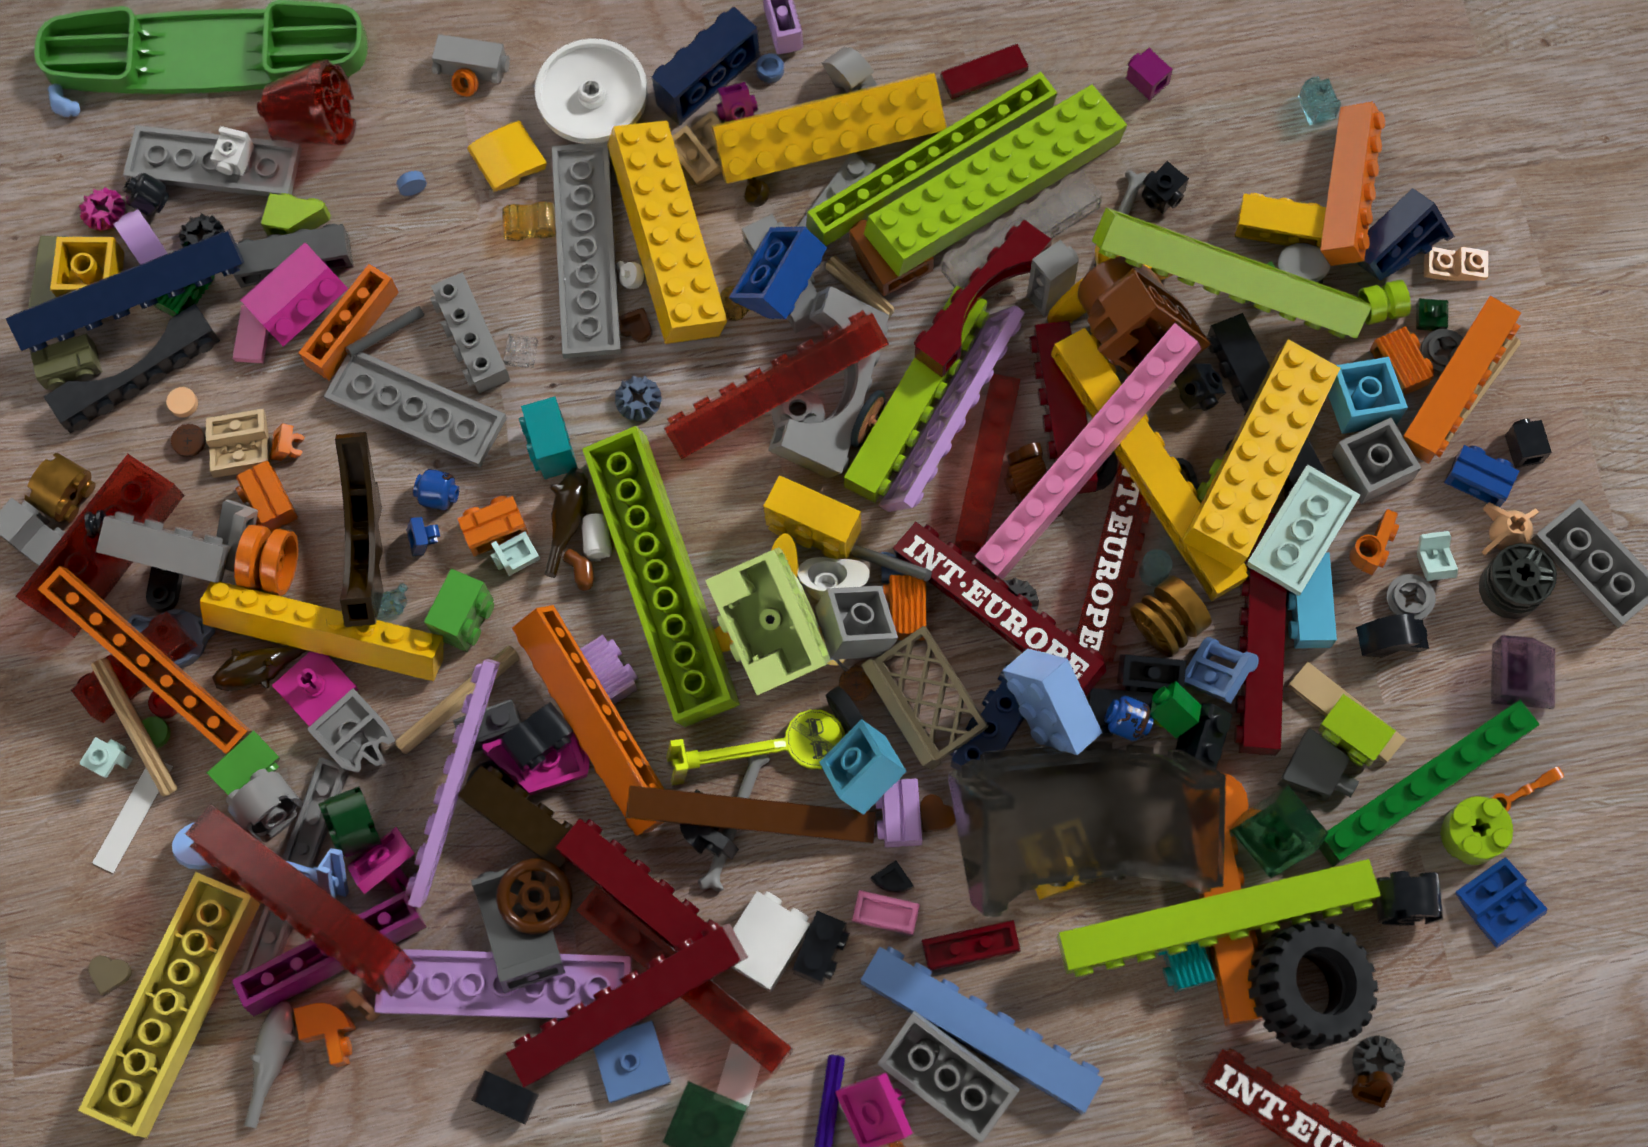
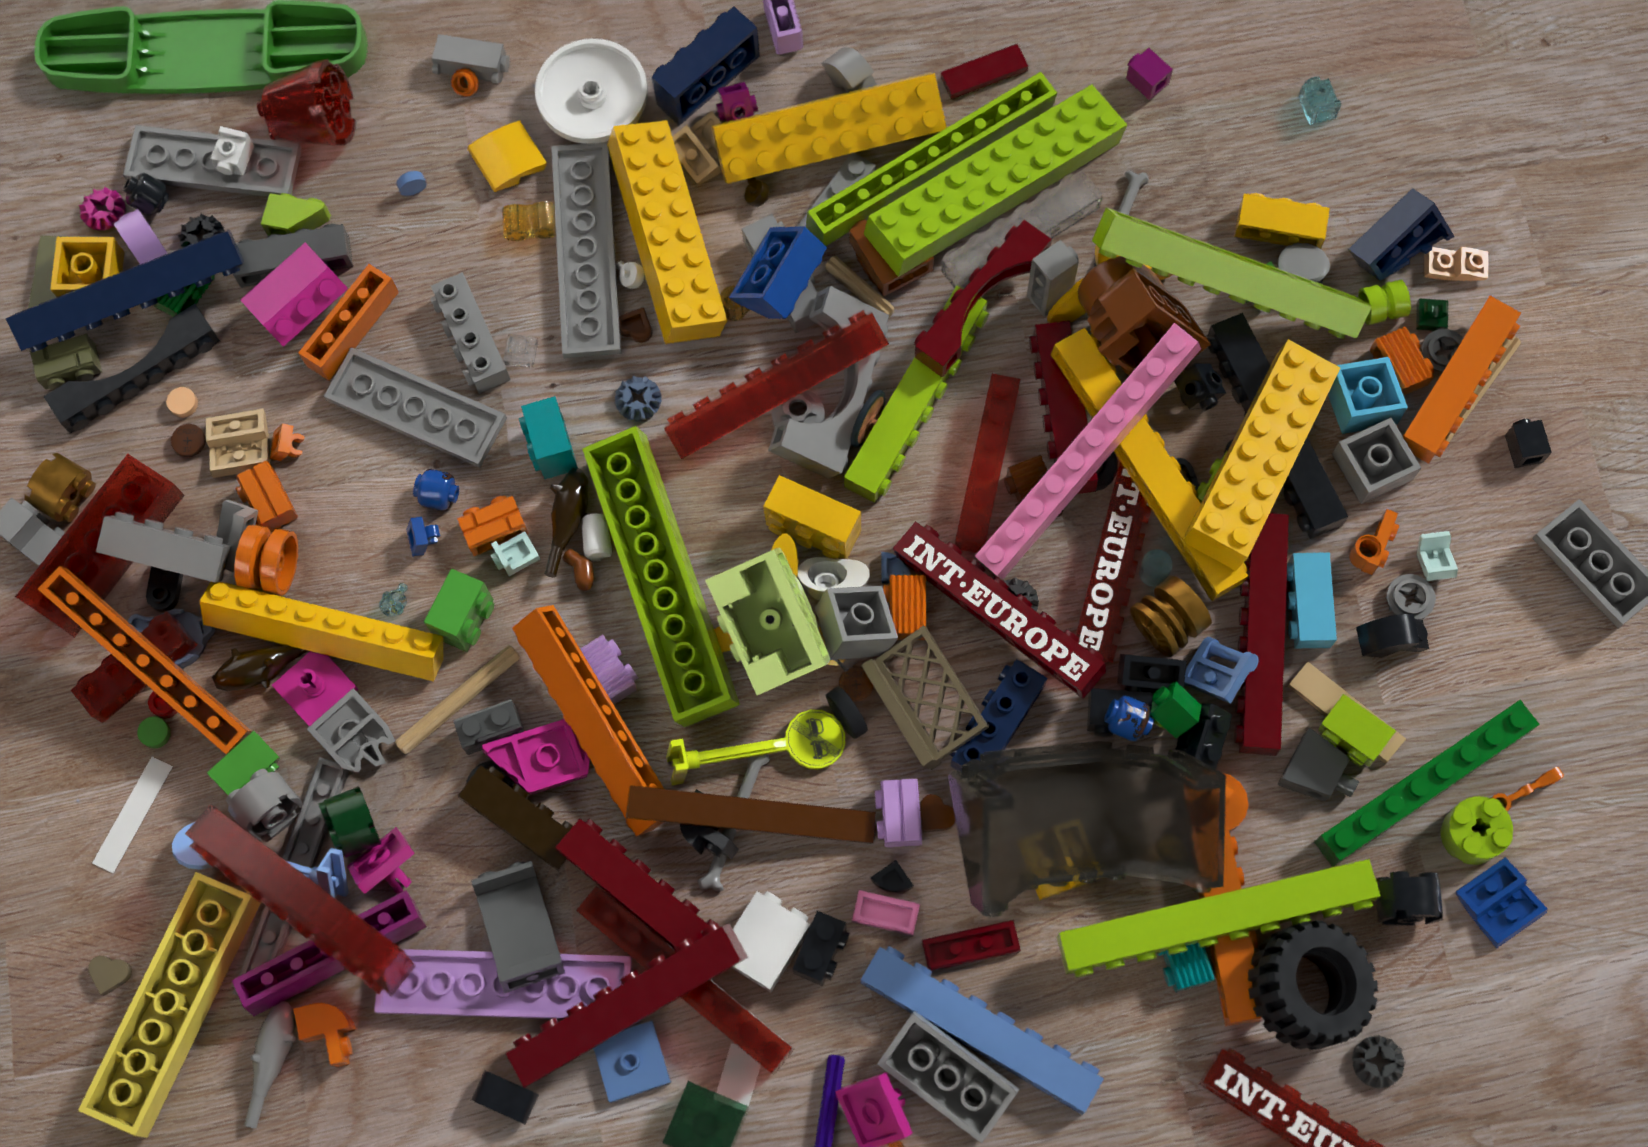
(61, 105): light blue arm -> none
(94, 523): black bush -> none
(103, 756): light aqua bracket -> none
(134, 726): tan axle -> none
(250, 338): bright pink tile -> none
(358, 1001): medium nougat tile -> none
(363, 545): dark brown arch -> none
(384, 331): dark grey bar -> none
(447, 793): lavender plate -> none
(507, 900): reddish brown plate -> none
(537, 737): black brick -> none
(770, 68): medium blue tile -> none
(862, 767): medium azure brick -> none
(891, 563): dark grey bar -> none
(951, 410): lavender plate -> none
(1024, 453): reddish brown tile -> none
(1052, 701): light blue brick -> none
(1164, 188): black brick -> none
(1279, 831): clear green brick -> none
(1303, 530): light aqua plate -> none
(1352, 184): orange brick -> none
(1373, 1088): reddish brown tile -> none
(1482, 475): blue brick -> none
(1502, 584): pearl dark grey wheel -> none
(1508, 527): light nougat piece -> none
(1523, 671): slope -> none

